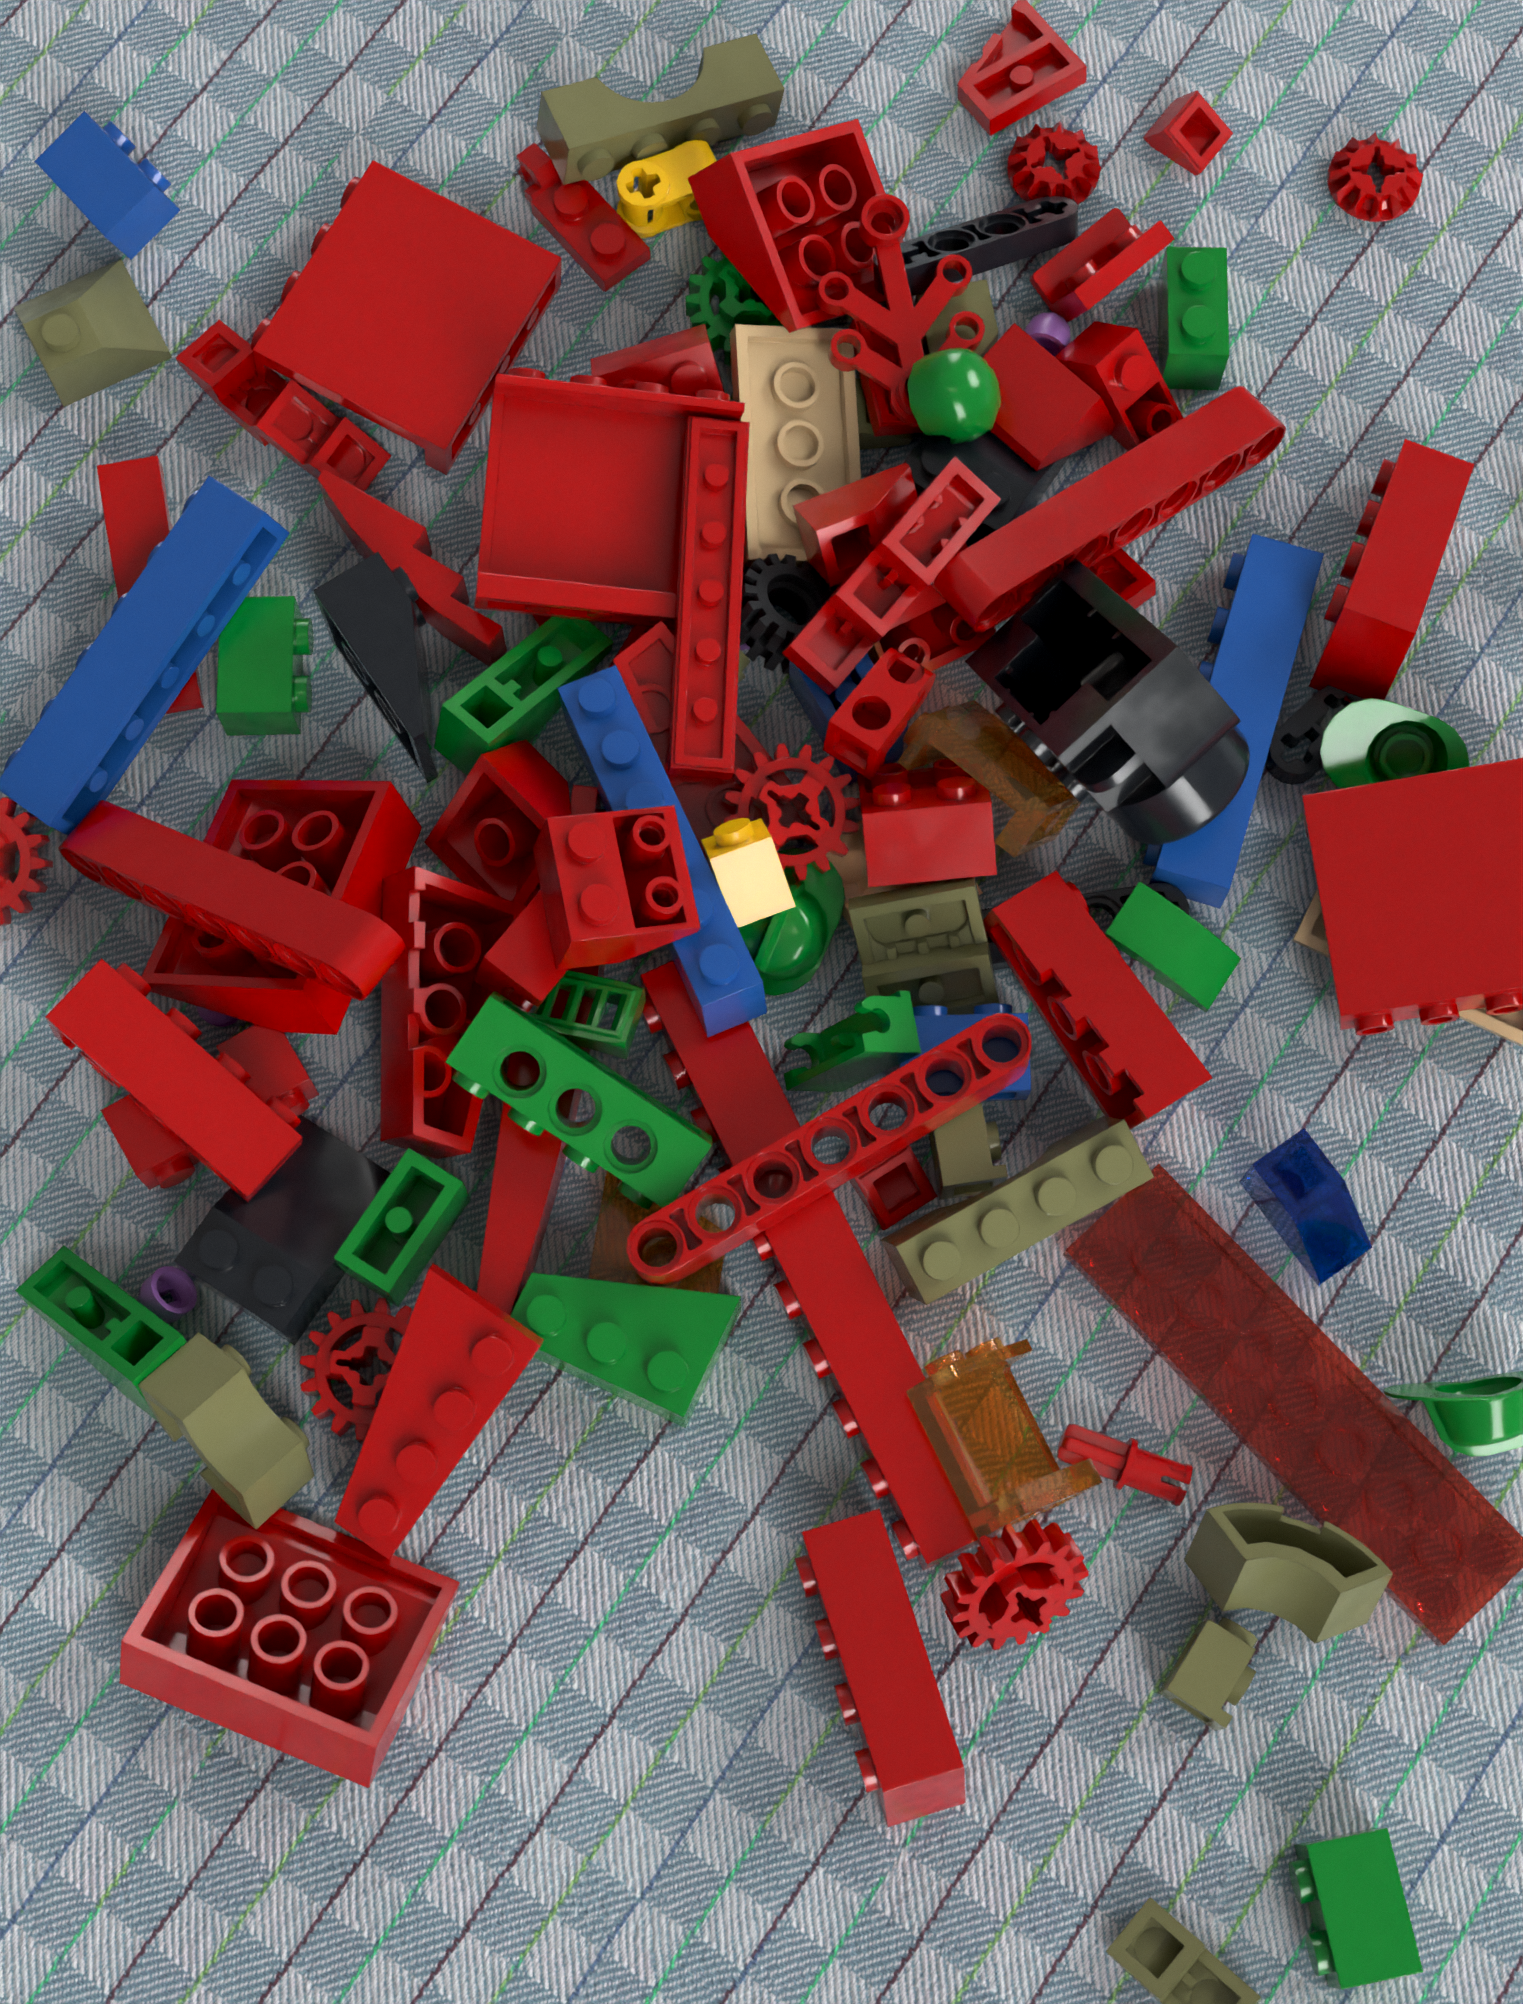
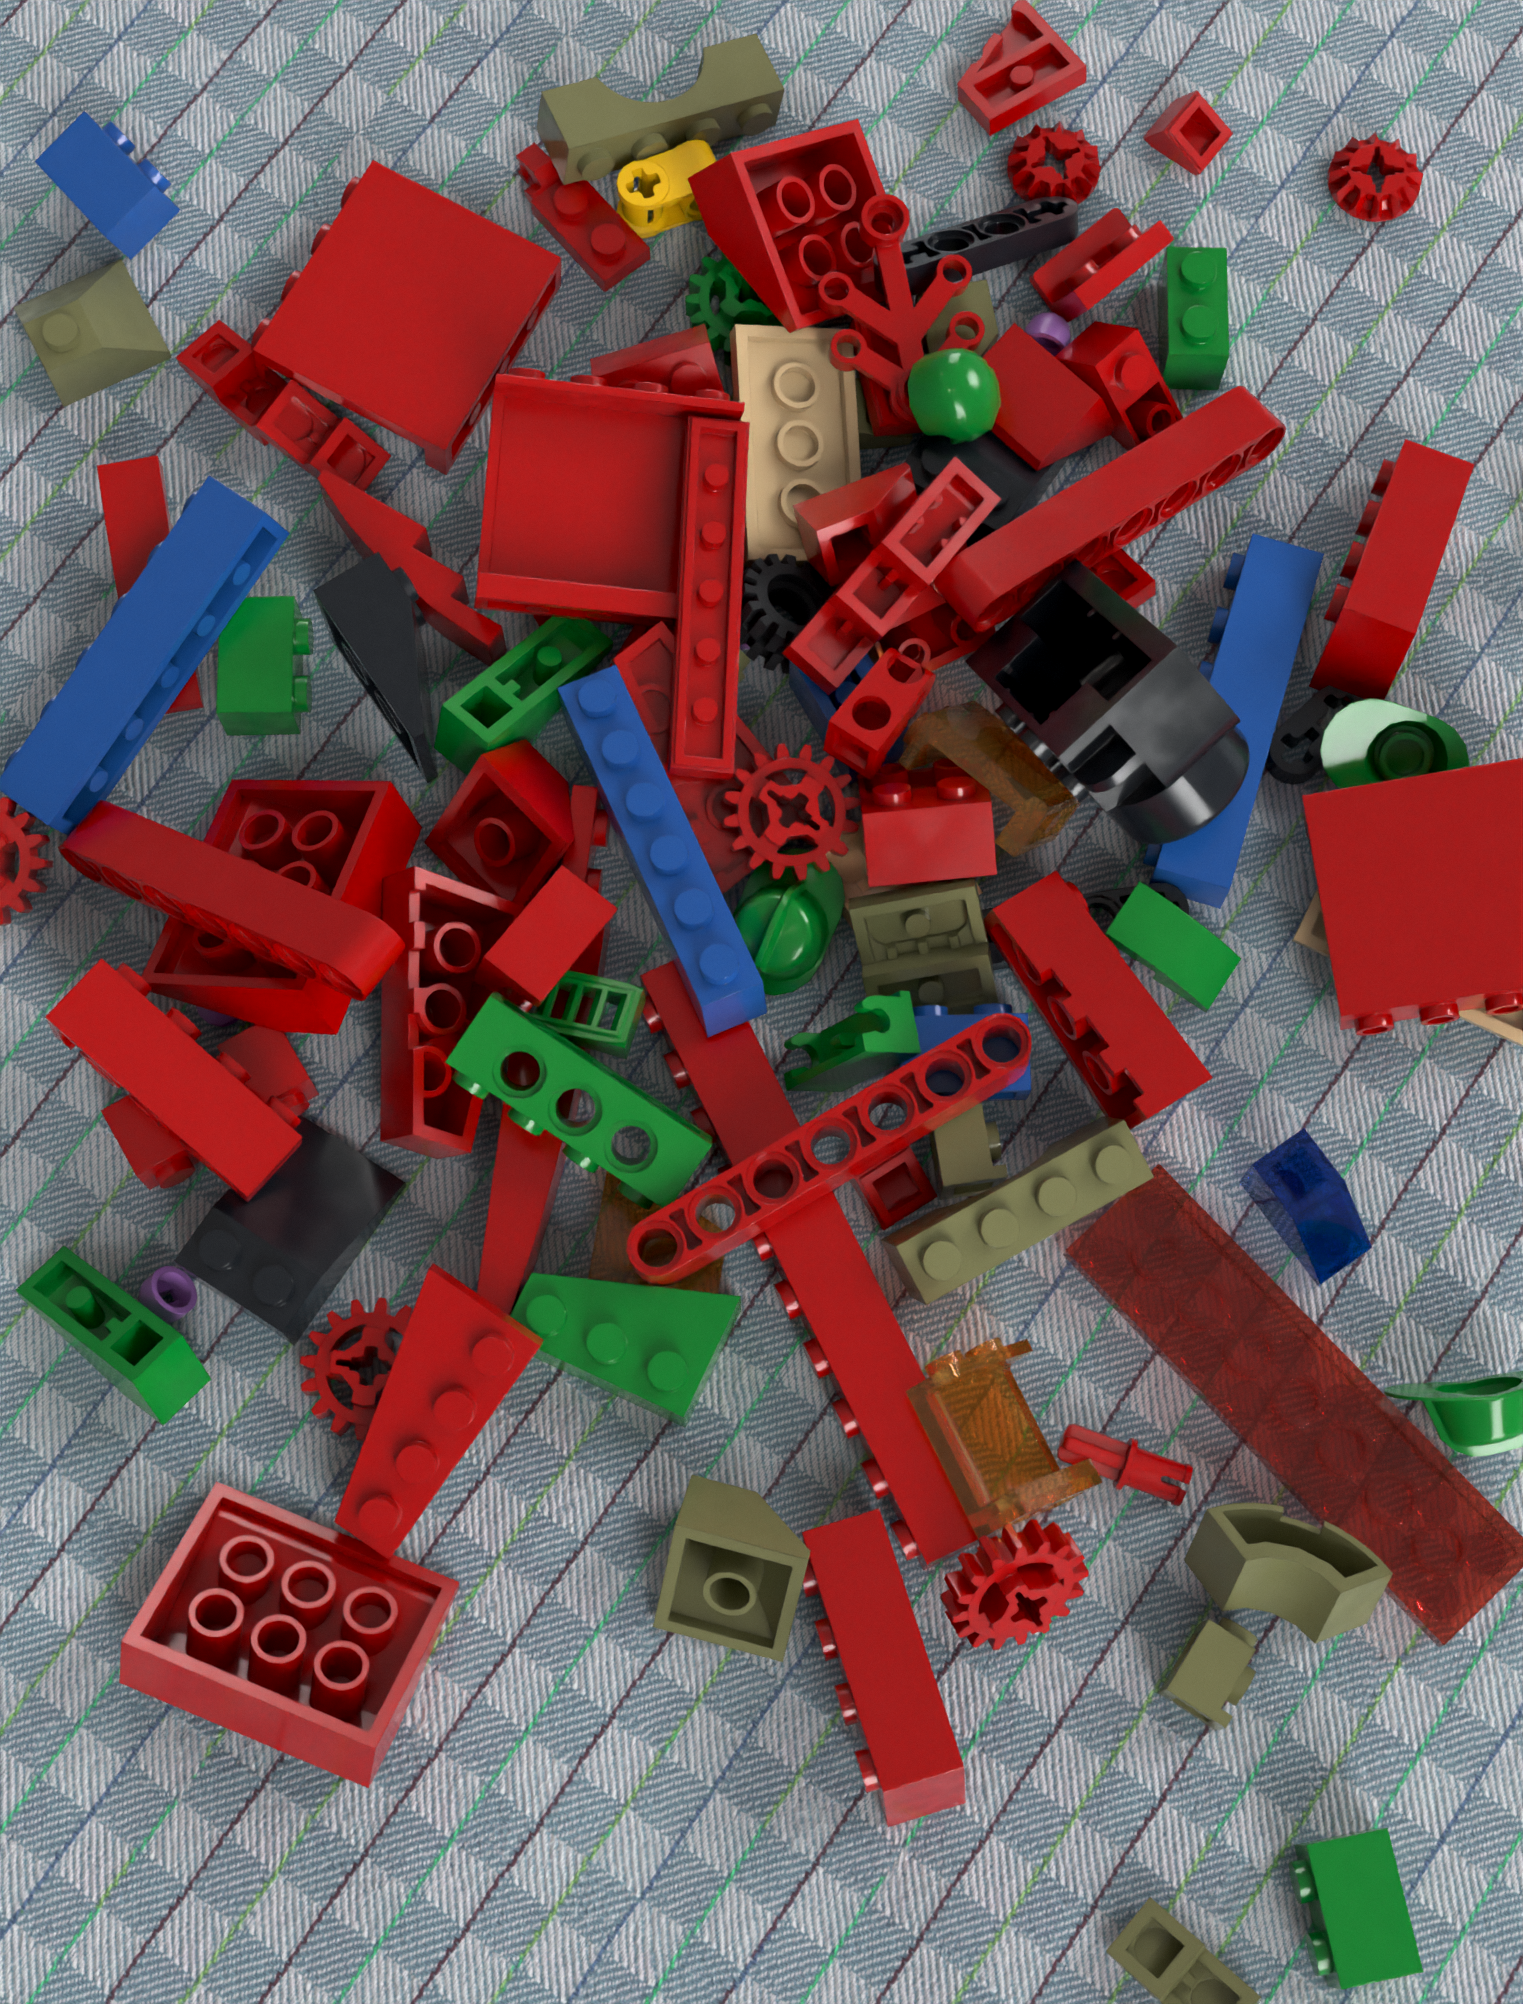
(247, 1449): olive brick -> none
(403, 1227): green brick -> none
(614, 885): red slope -> none
(731, 1571): none -> olive slope
(748, 870): yellow brick -> none

